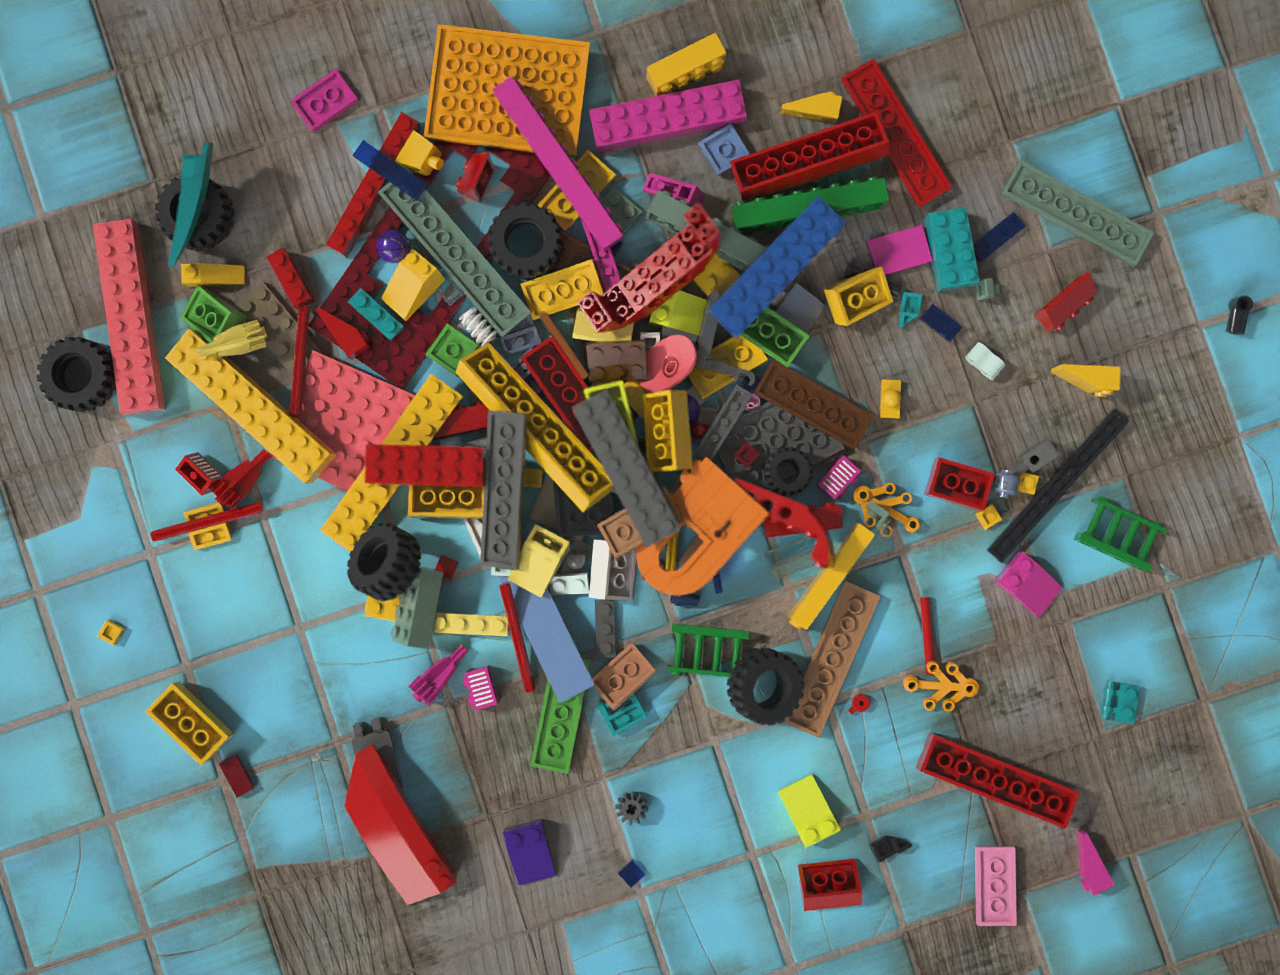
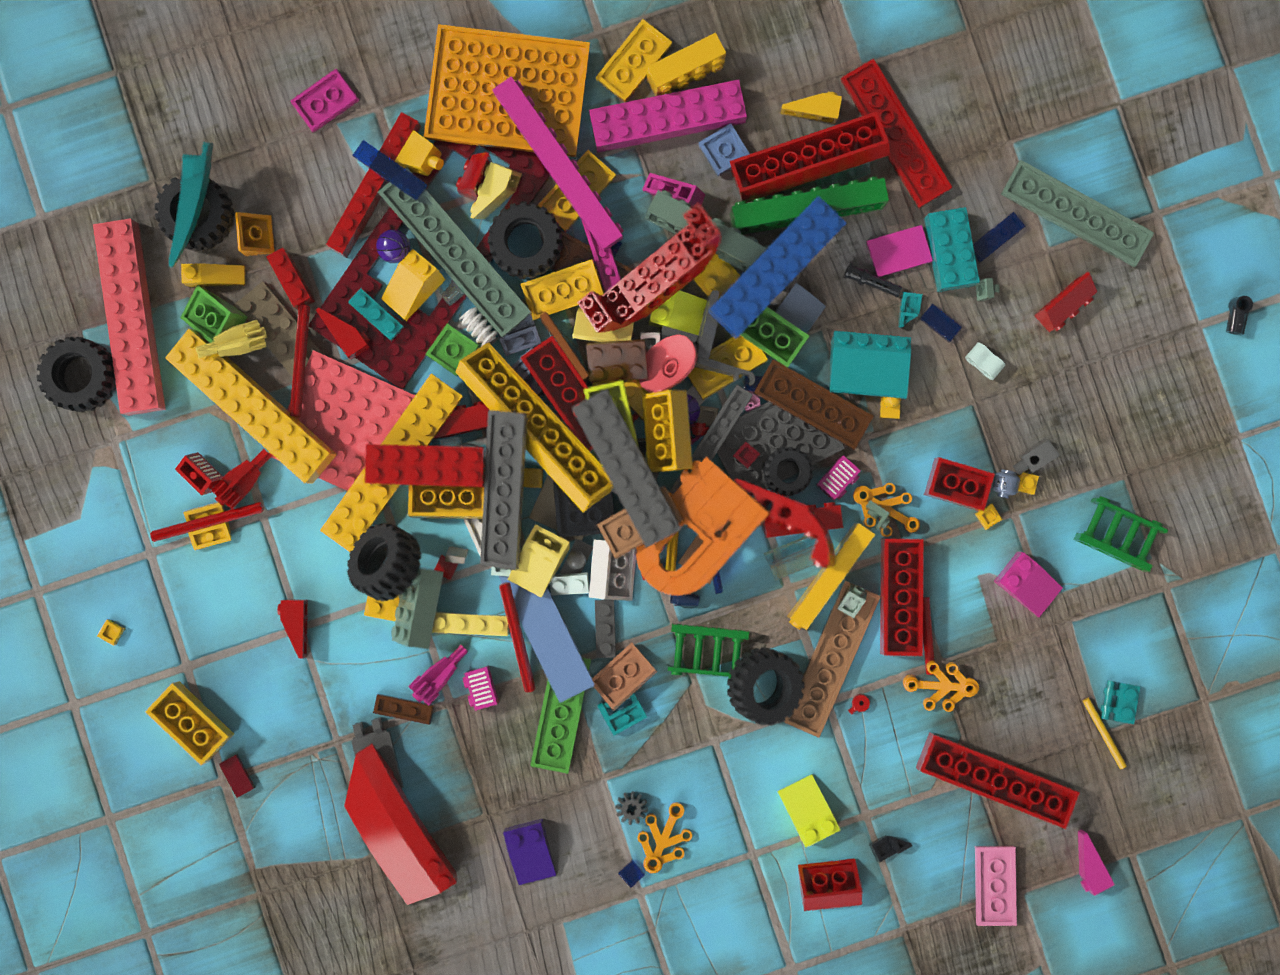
(254, 234): none -> light orange slope
(295, 622): none -> red slope
(403, 709): none -> reddish brown tile
(456, 555): none -> dark tan tile
(496, 189): none -> light yellow slope
(621, 208): sand green plate -> none
(630, 62): none -> yellow plate
(663, 840): none -> light orange plant
(852, 600): none -> sand green bracket
(858, 296): yellow slope -> none
(870, 364): none -> teal slope
(901, 597): none -> red brick
(1057, 485): black plate -> none
(1091, 379): yellow slope -> none
(1104, 733): none -> yellow bar

